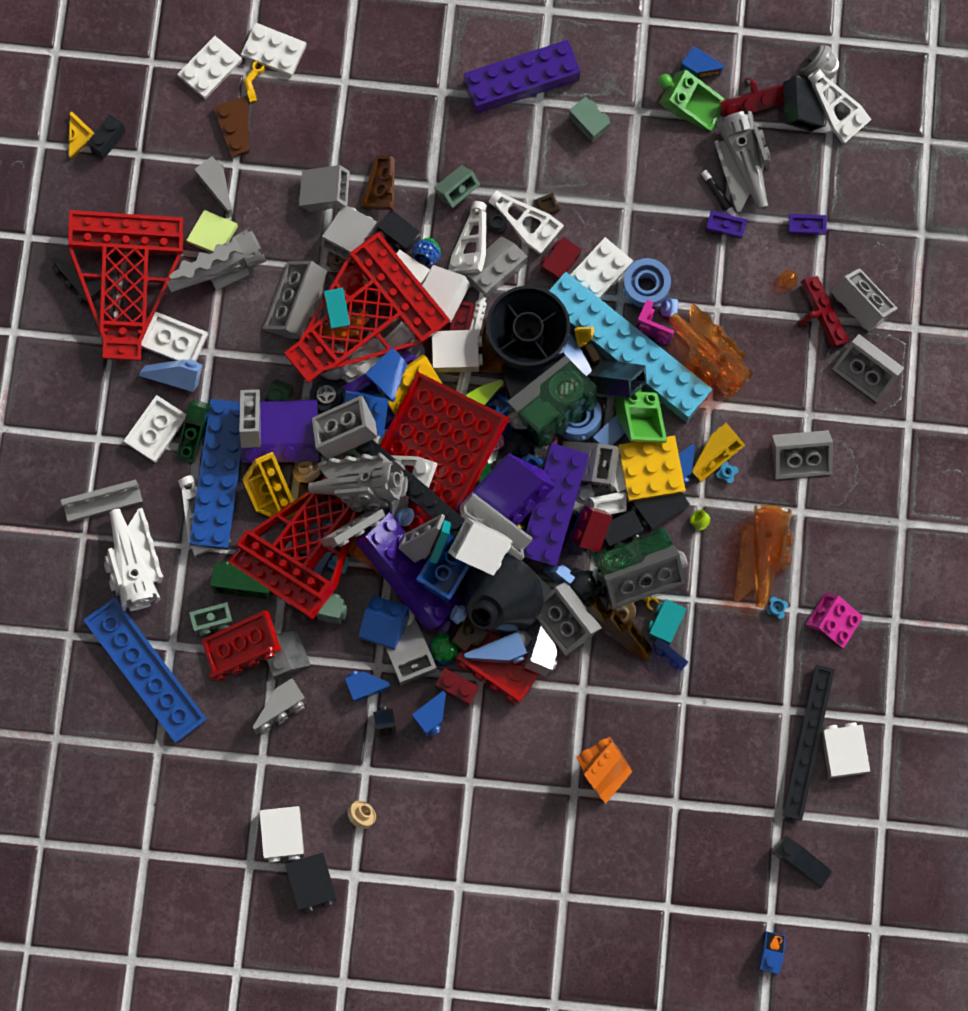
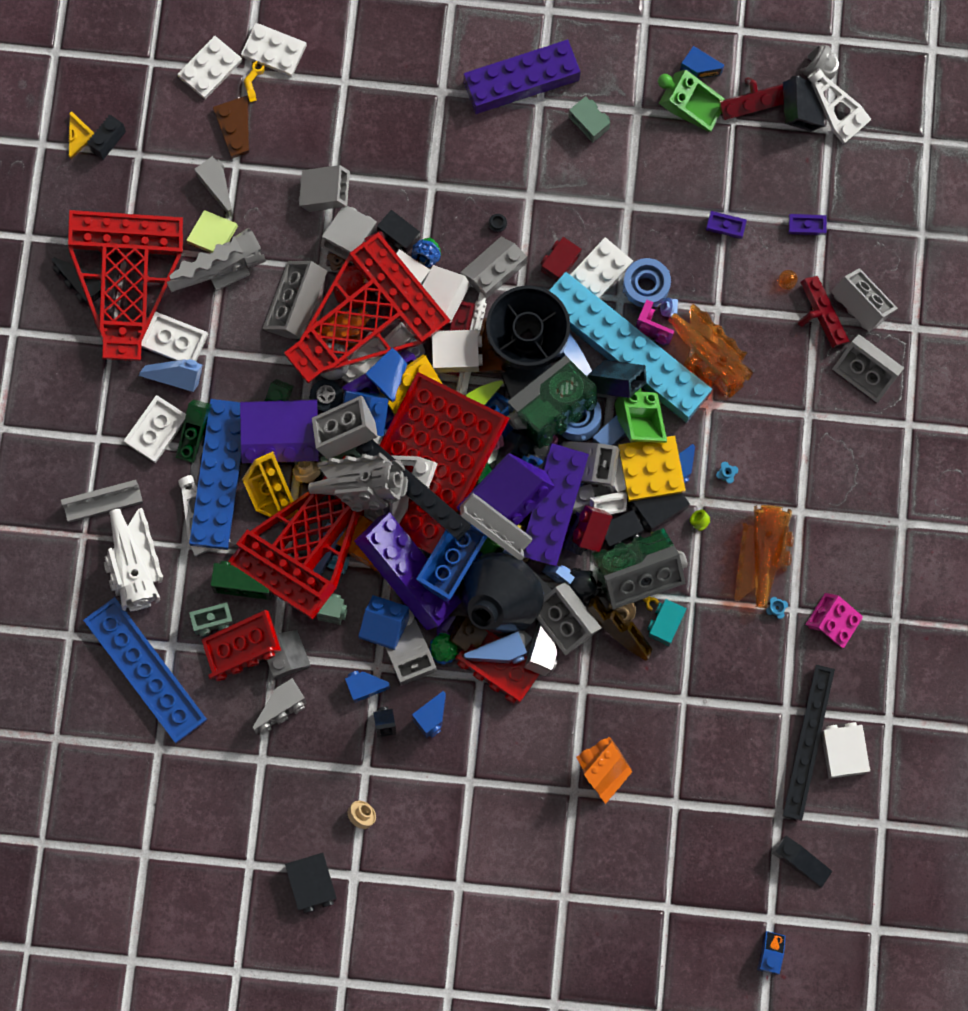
(250, 419): light grey slope -> none
(281, 834): white brick -> none
(336, 308): teal tile -> none
(353, 528): light grey plate -> none
(380, 185): reddish brown wing -> none
(404, 516): light blue plate -> none
(418, 542): light grey slope -> none
(440, 542): teal tile -> none
(457, 186): sand green brick -> none
(457, 687): dark red brick -> none
(458, 614): light blue plate -> none
(471, 262): white plate -> none
(480, 546): white brick -> none
(544, 233): white plate -> none
(548, 204): dark brown tile -> none
(583, 335): yellow tile -> none
(591, 354): dark brown tile -> none
(674, 658): clear blue plate -> none
(718, 450): yellow slope -> none
(719, 194): black bar -> none
(743, 159): light grey piece -> none
(802, 454): light grey slope -> none

